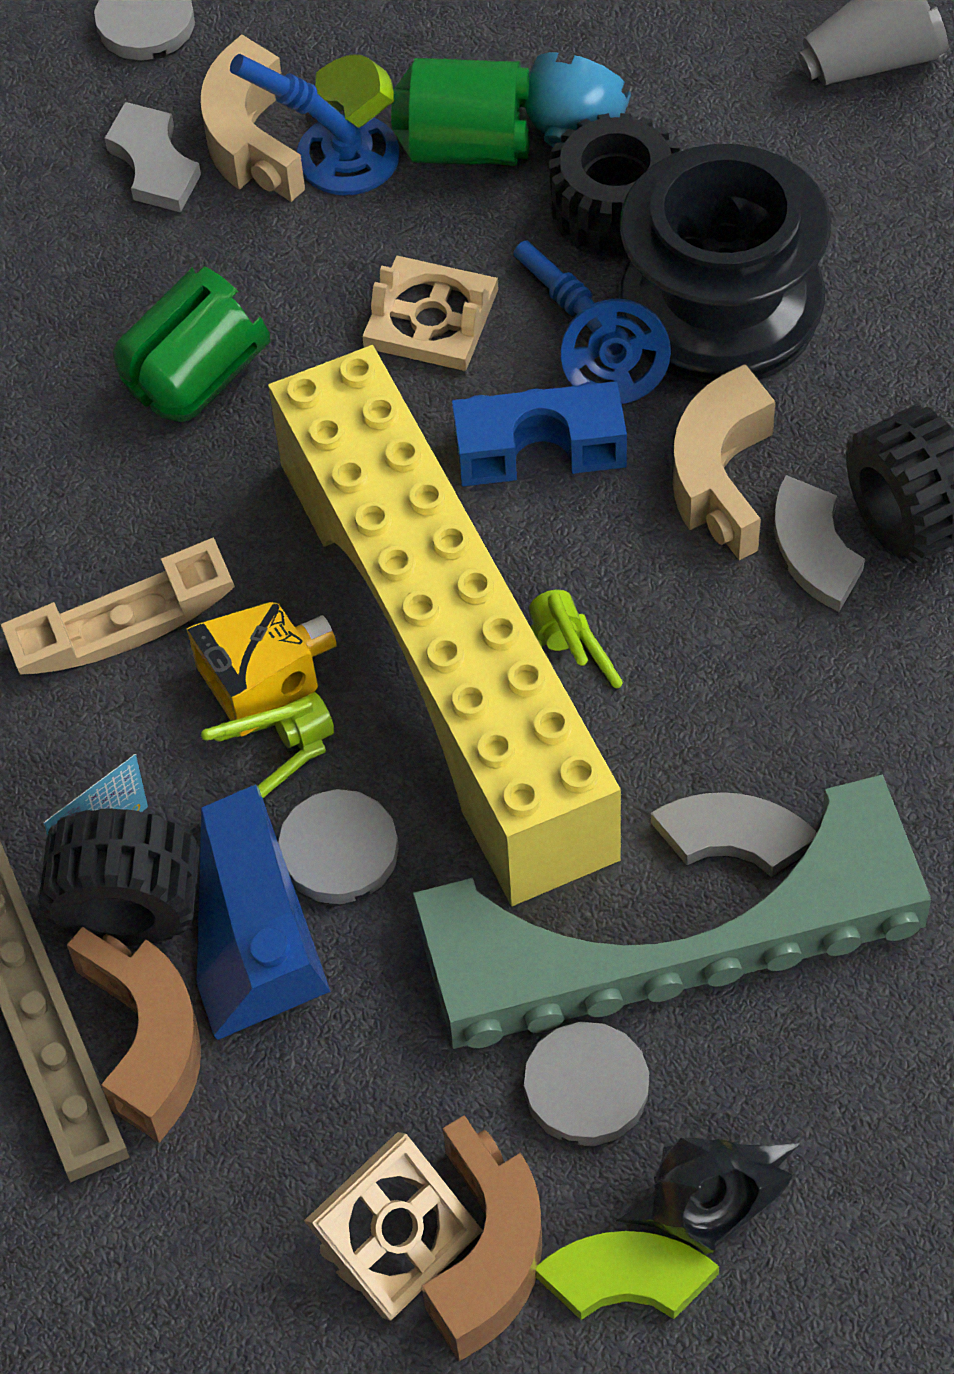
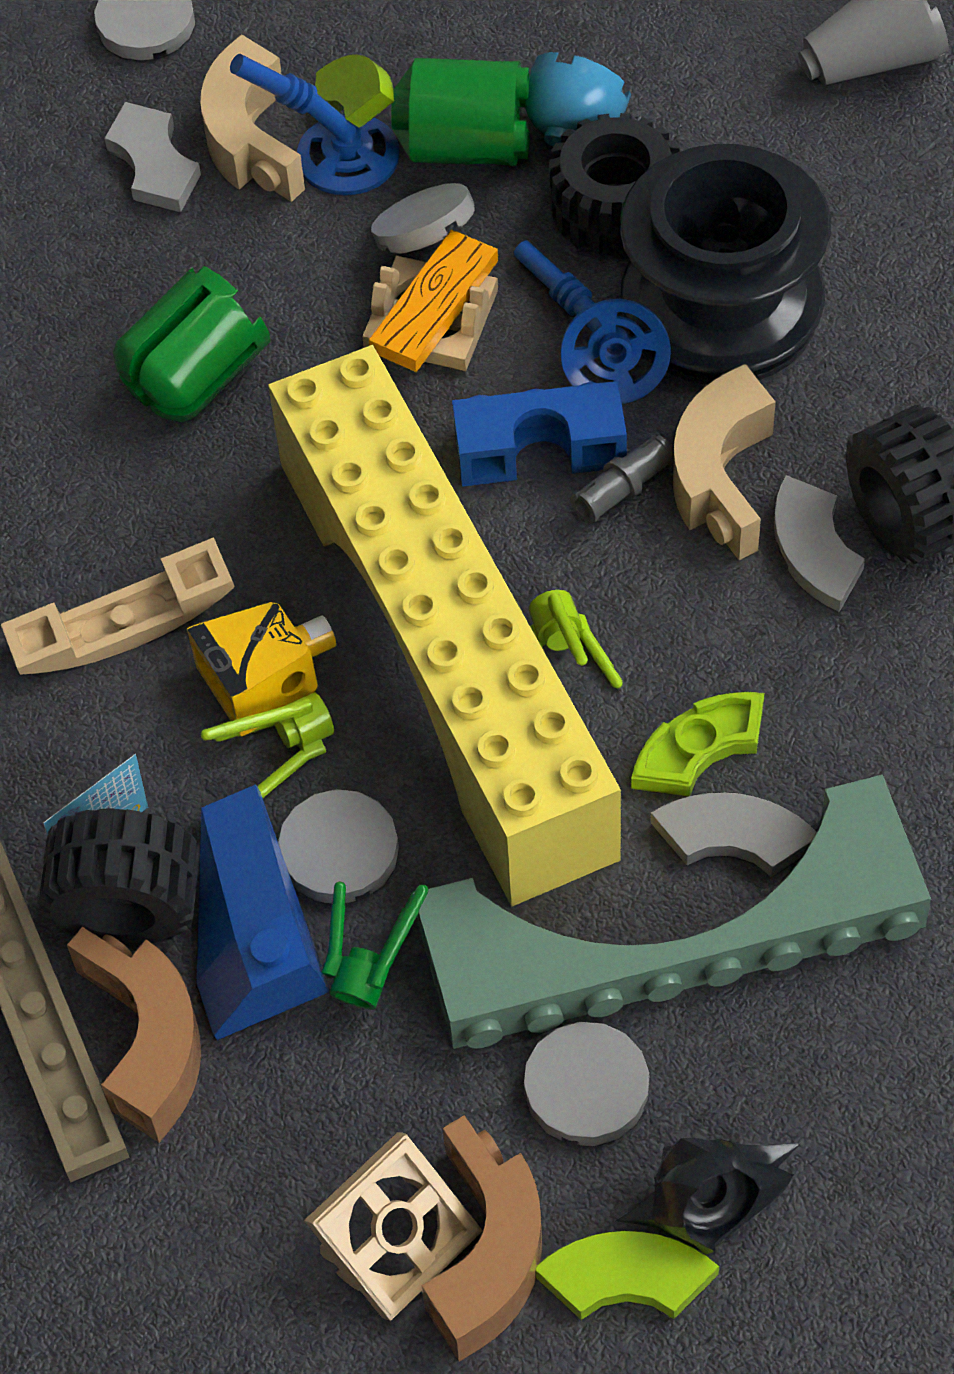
(362, 973): none -> green plant
(422, 218): none -> light grey tile
(433, 300): none -> light orange tile
(622, 478): none -> dark grey pin
(696, 739): none -> lime tile

